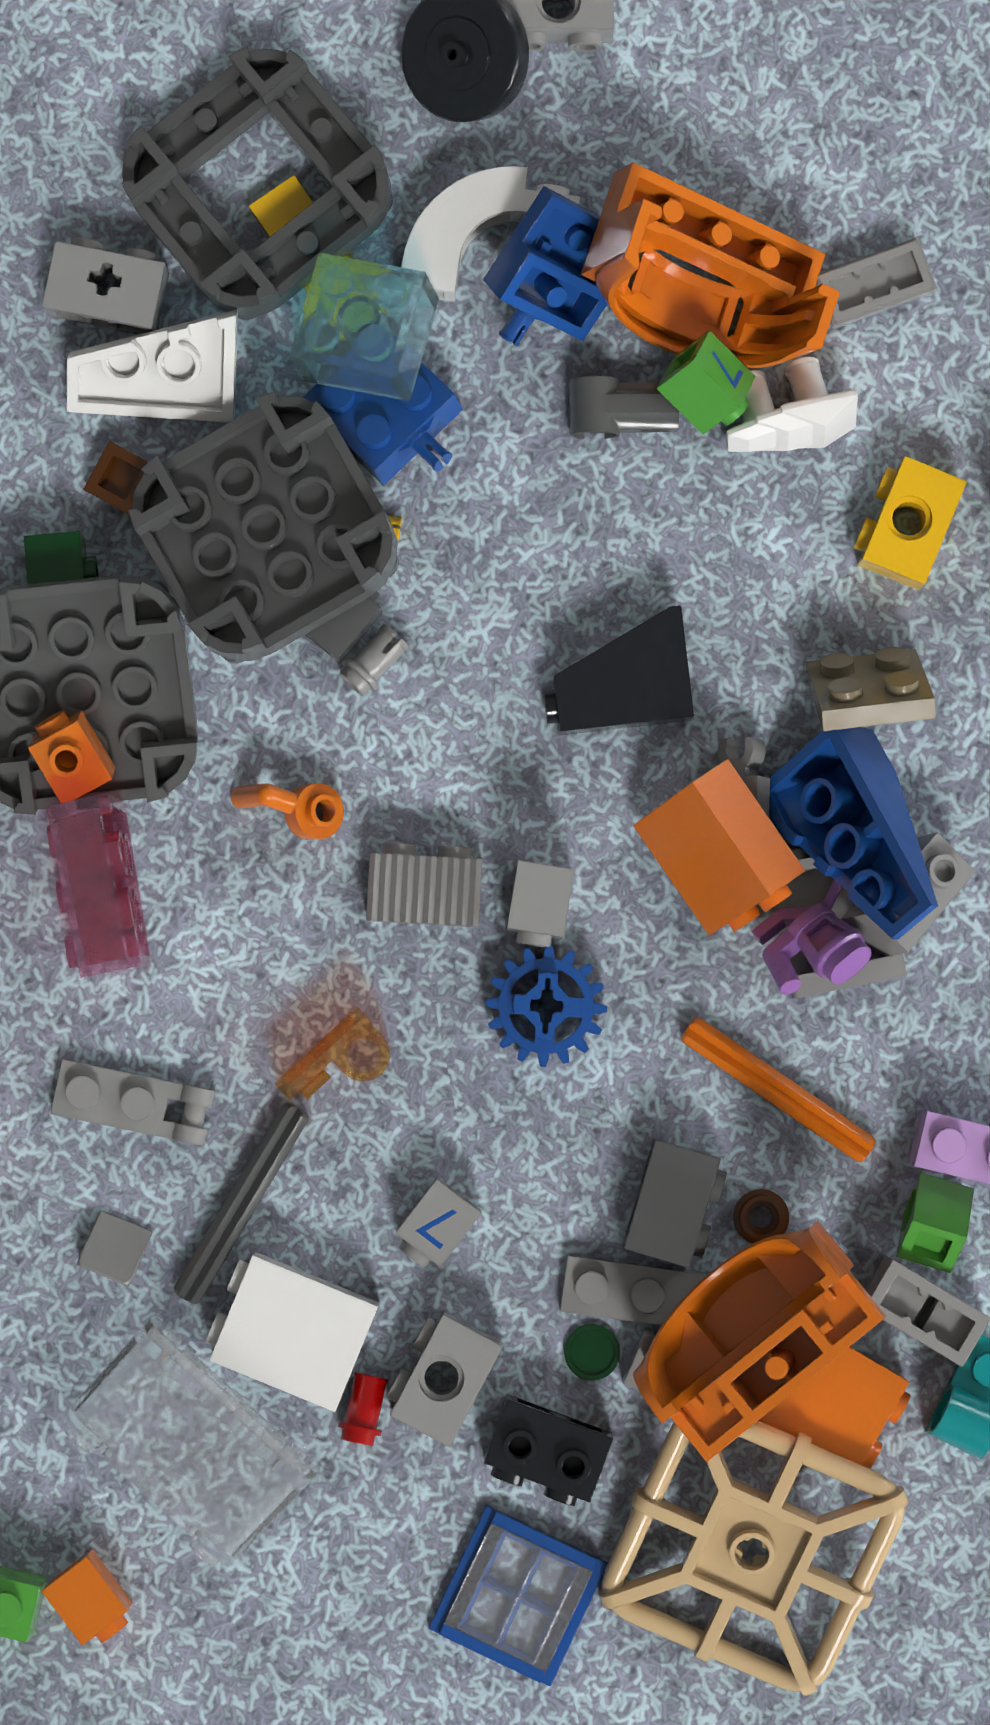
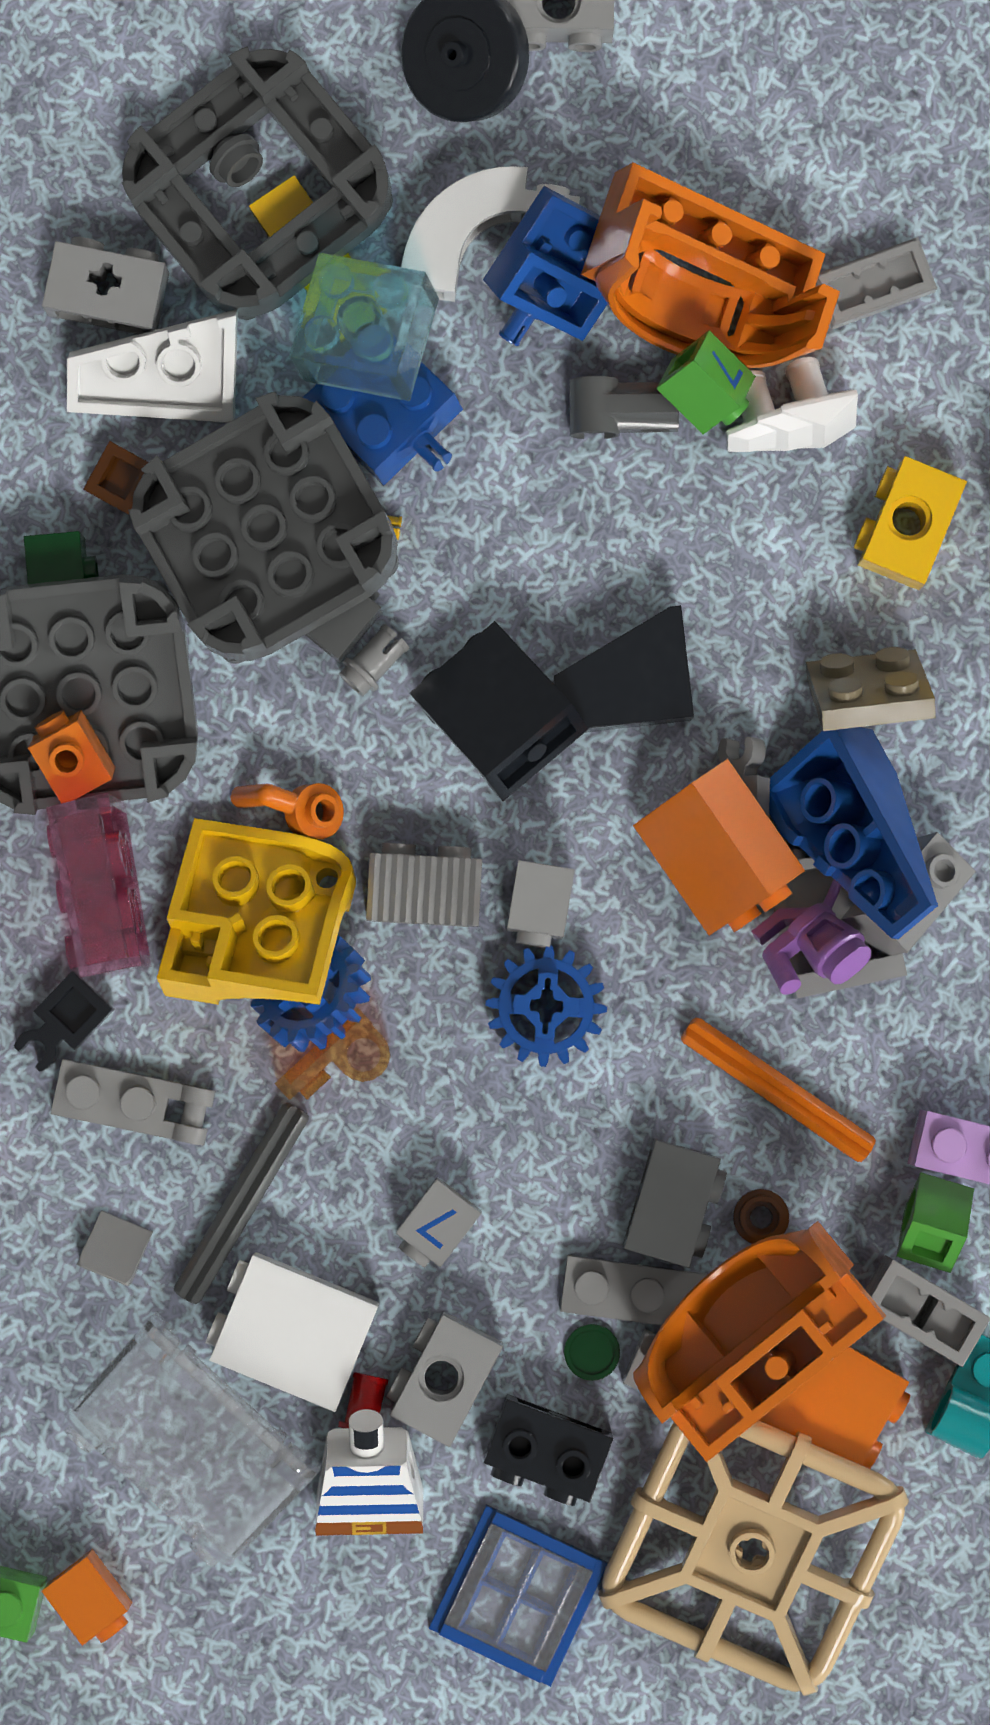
(69, 1015): none -> black plate
(236, 160): none -> dark grey plate
(253, 915): none -> yellow slope
(305, 1022): none -> blue gear
(369, 1480): none -> torso
(499, 710): none -> black panel

